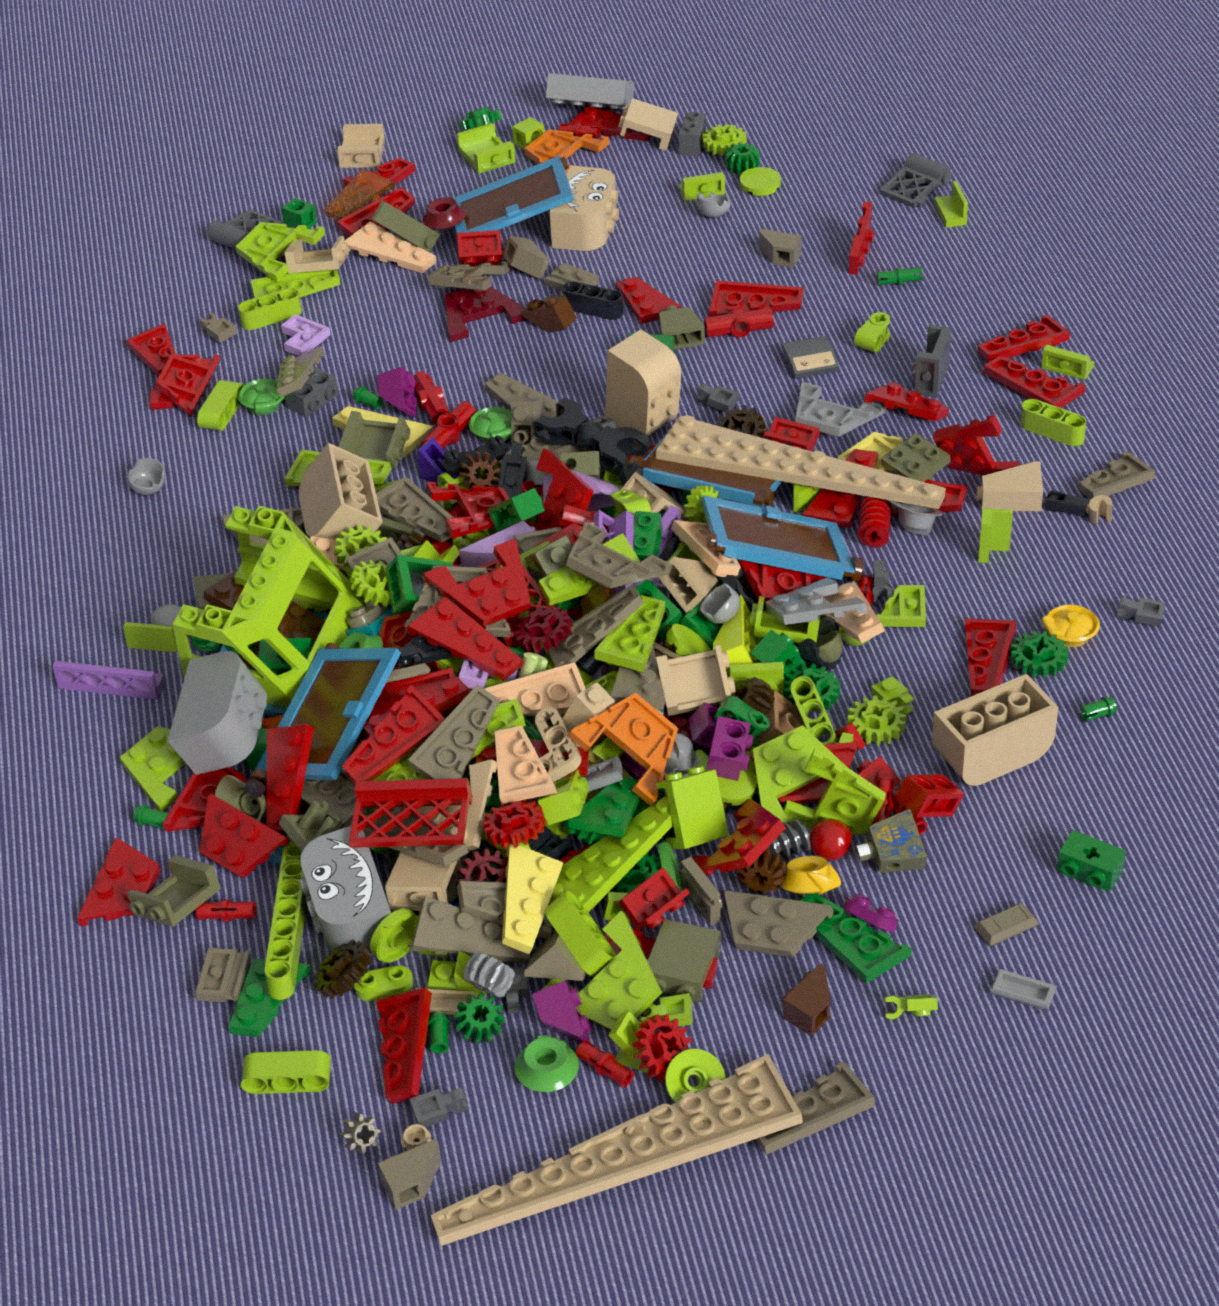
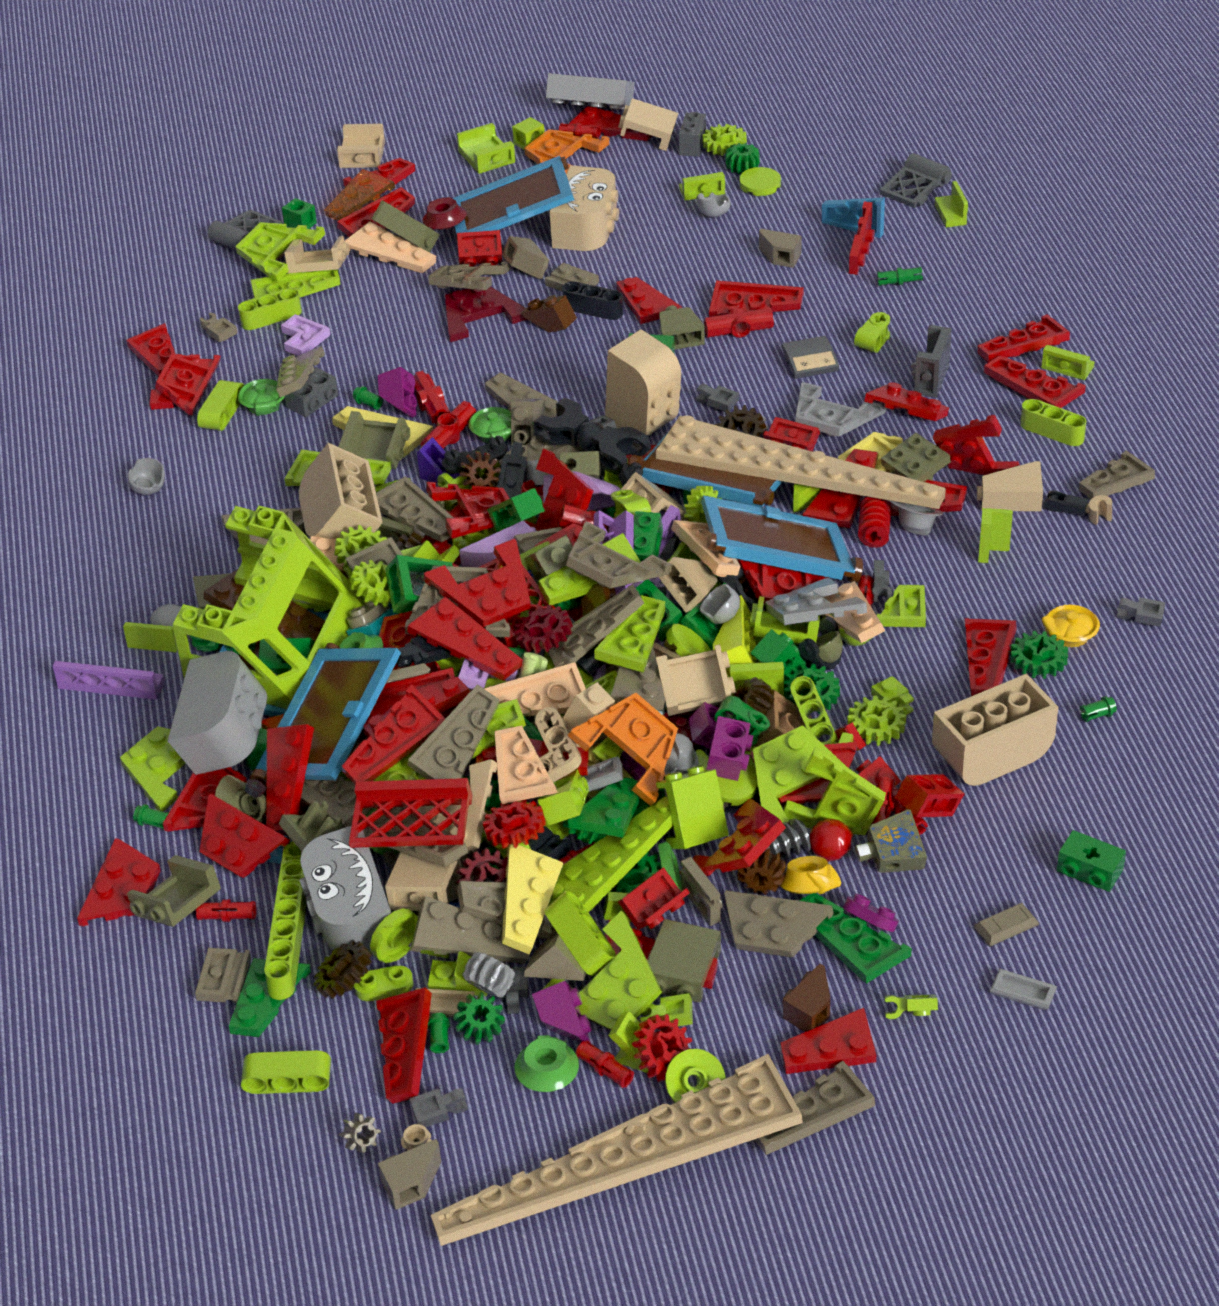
(479, 118): green gear -> none
(829, 1044): none -> red wing
(846, 213): none -> dark azure wing

